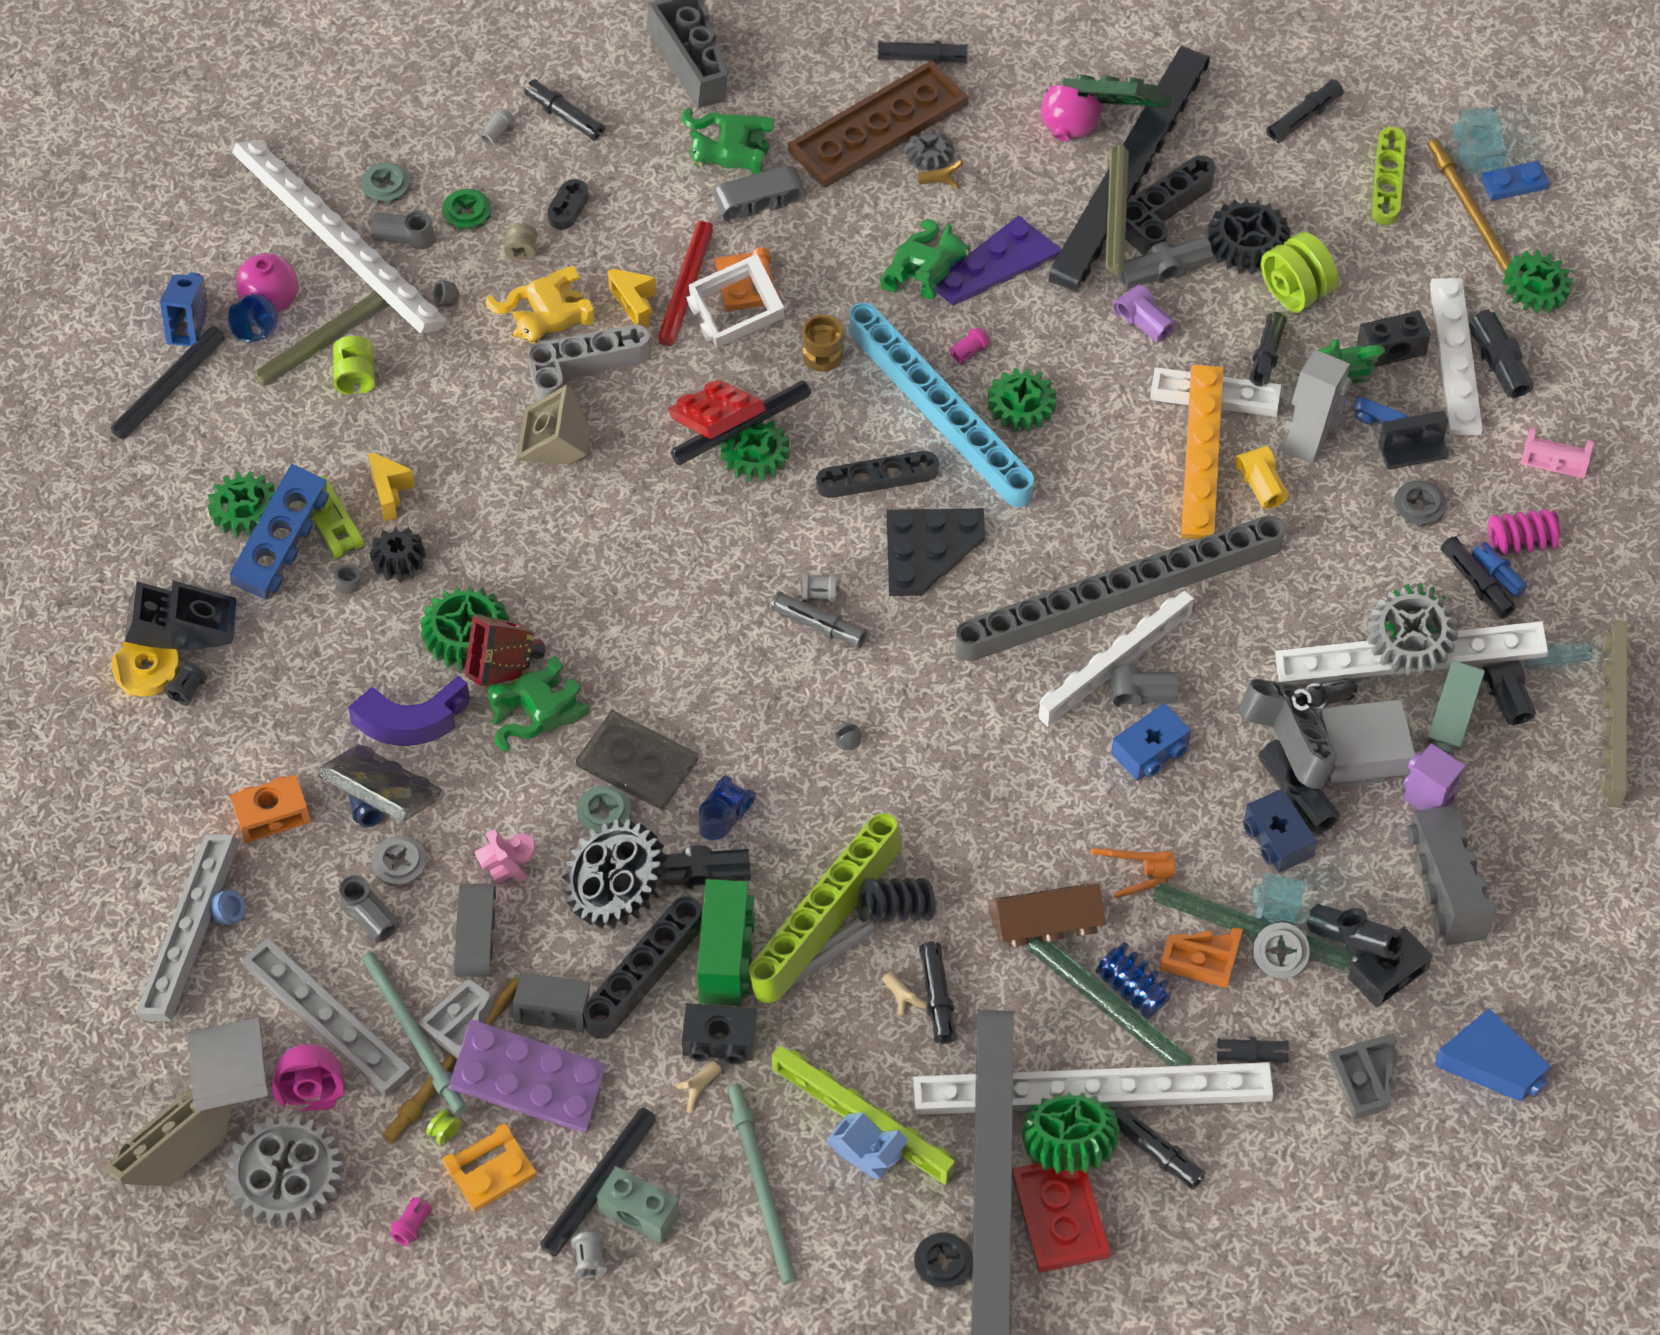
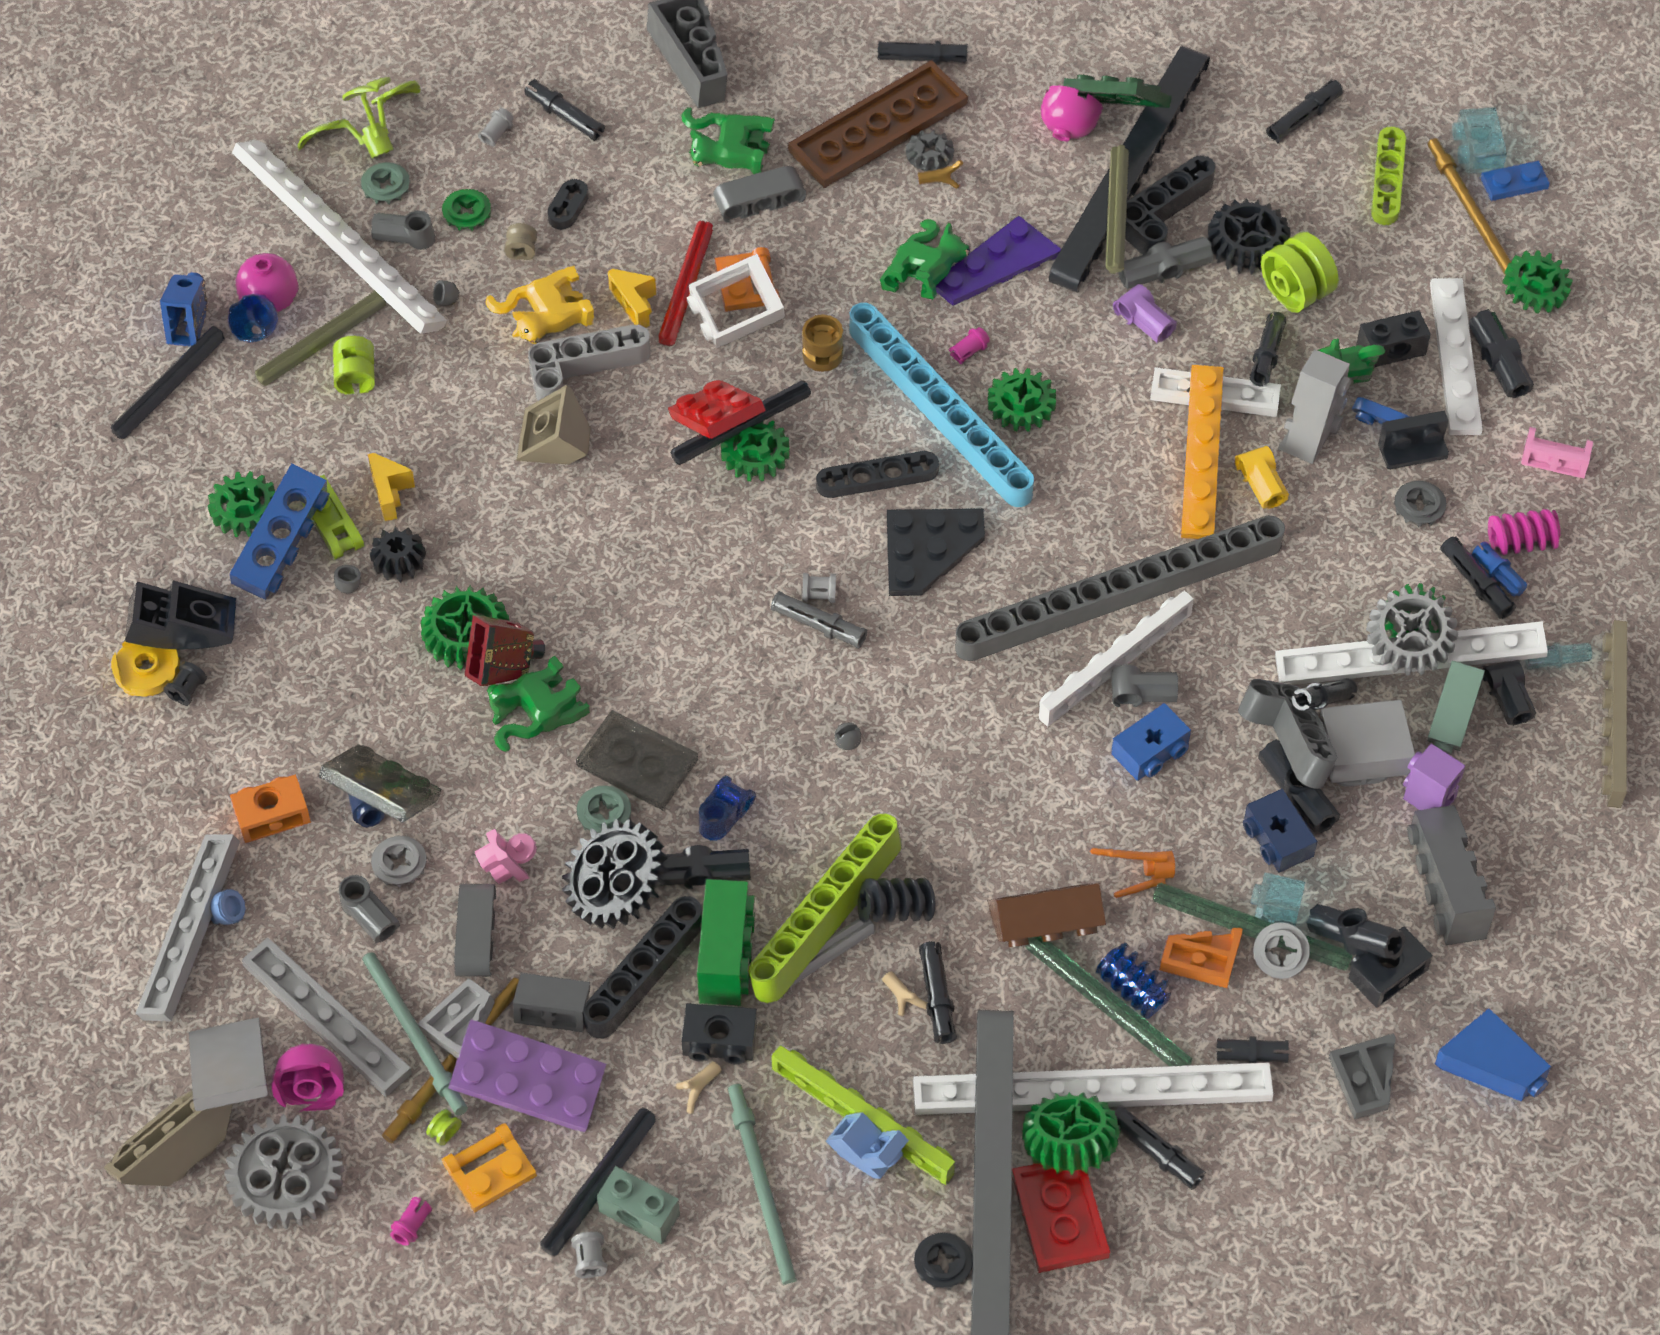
(376, 134): none -> lime plant
(409, 723): dark purple arch -> none

